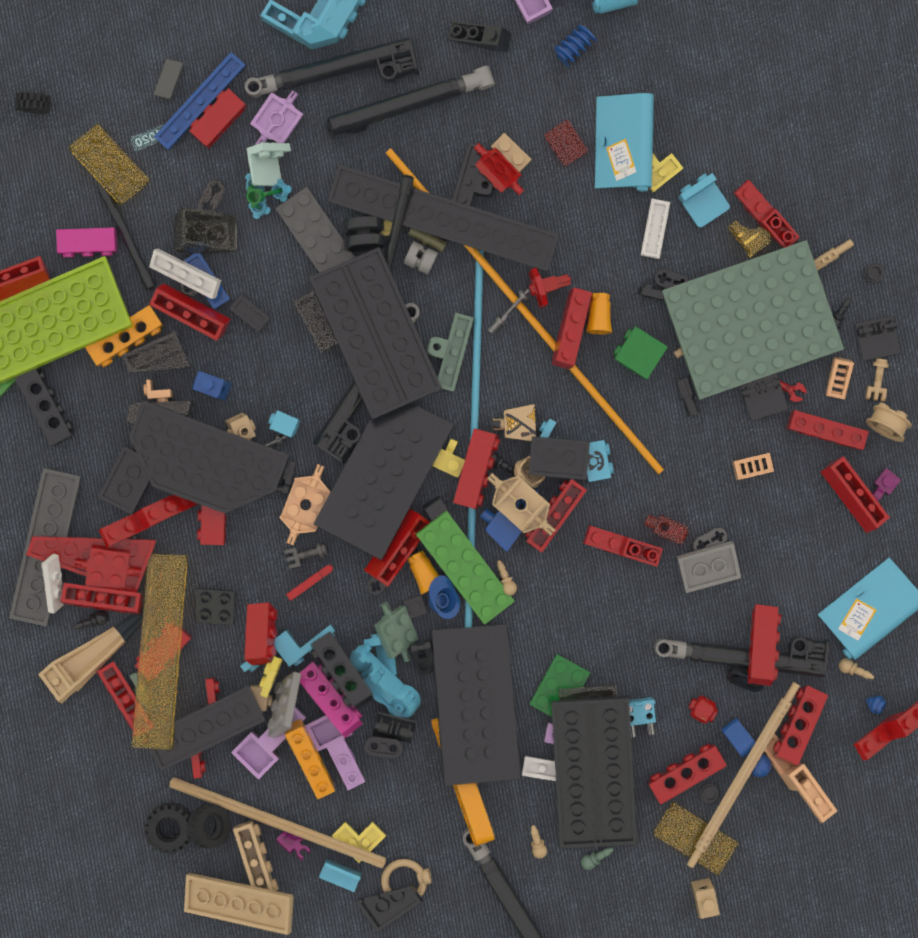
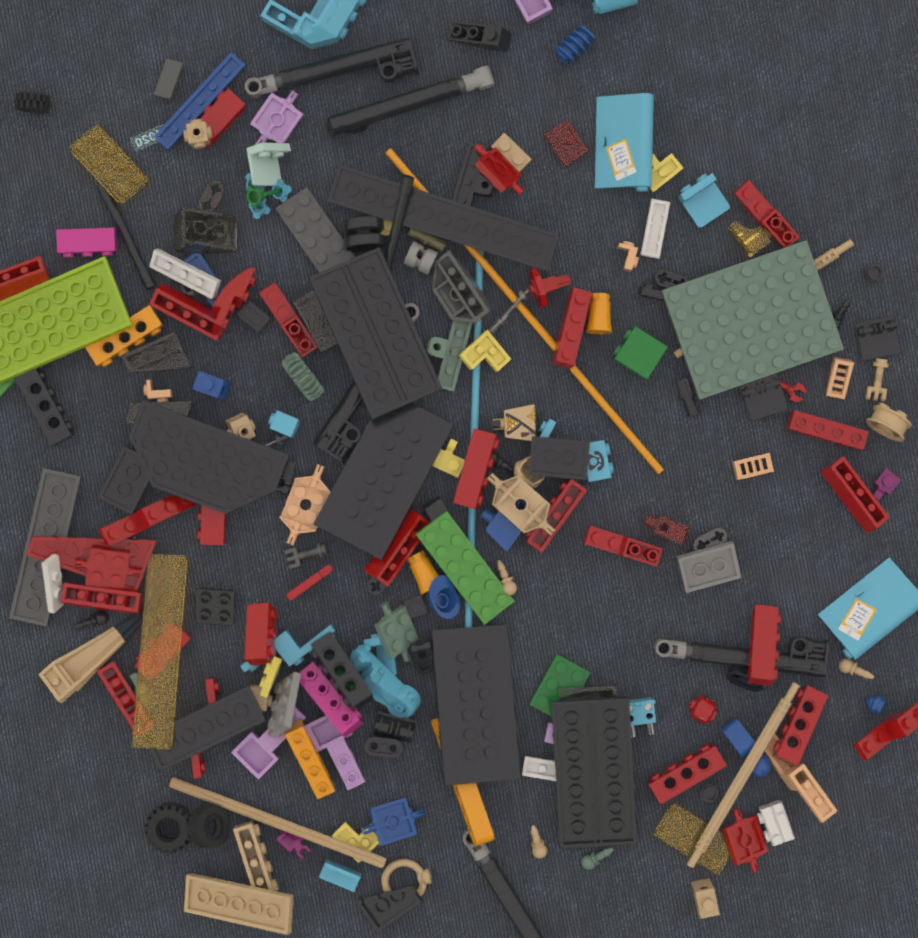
(200, 140): none -> tan brick
(231, 297): none -> red slope
(288, 319): none -> red slope
(302, 376): none -> sand green gear
(392, 821): none -> blue plate
(458, 290): none -> dark grey wedge
(485, 348): none -> light yellow plate
(631, 259): none -> light nougat bracket
(745, 840): none -> red plate
(775, 822): none -> white brick

